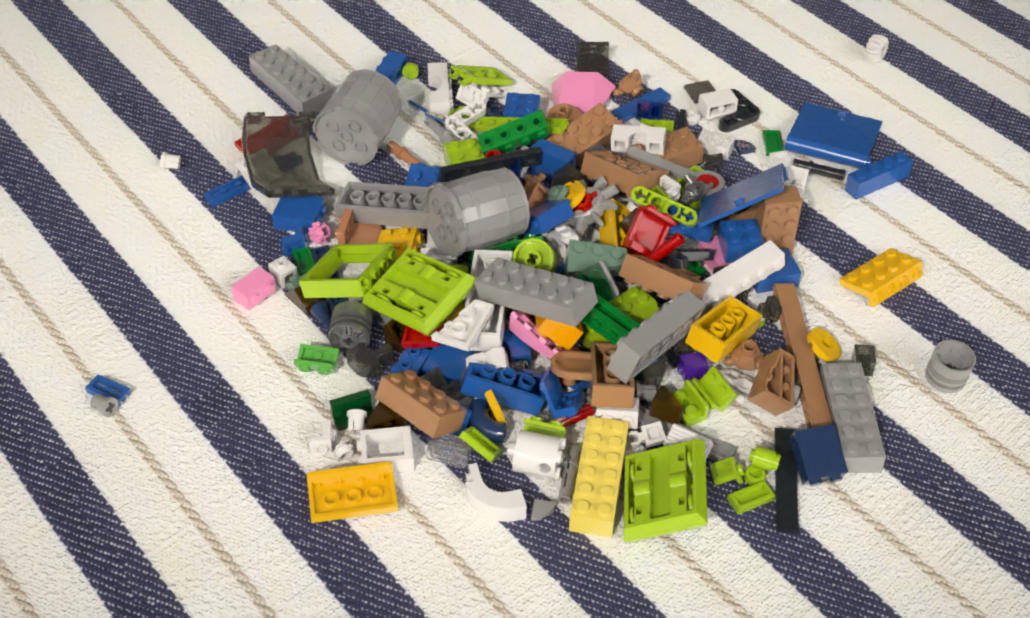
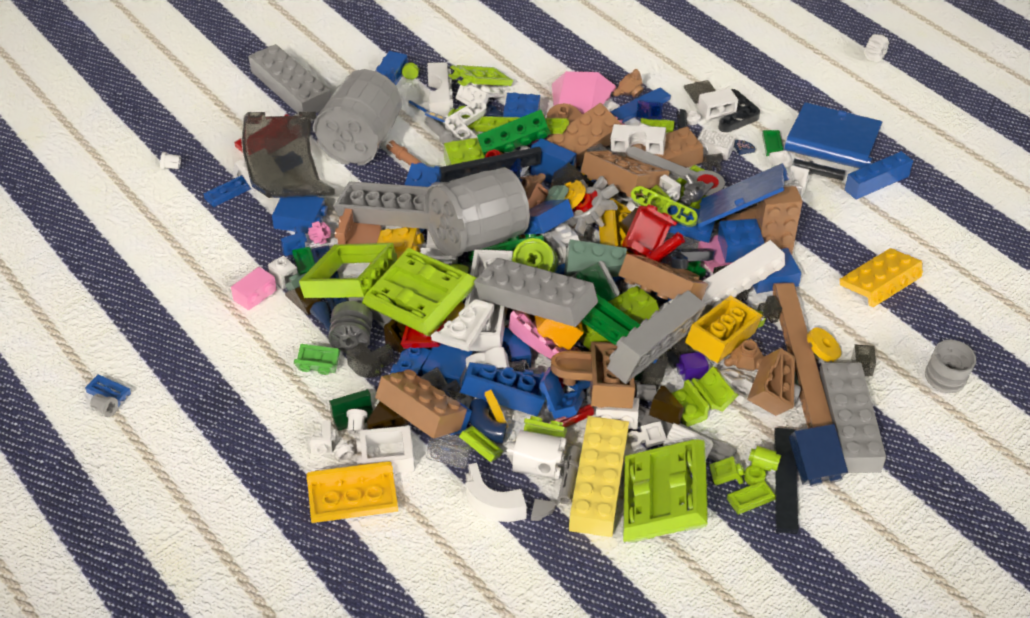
(593, 57): clear smoke bracket -> none

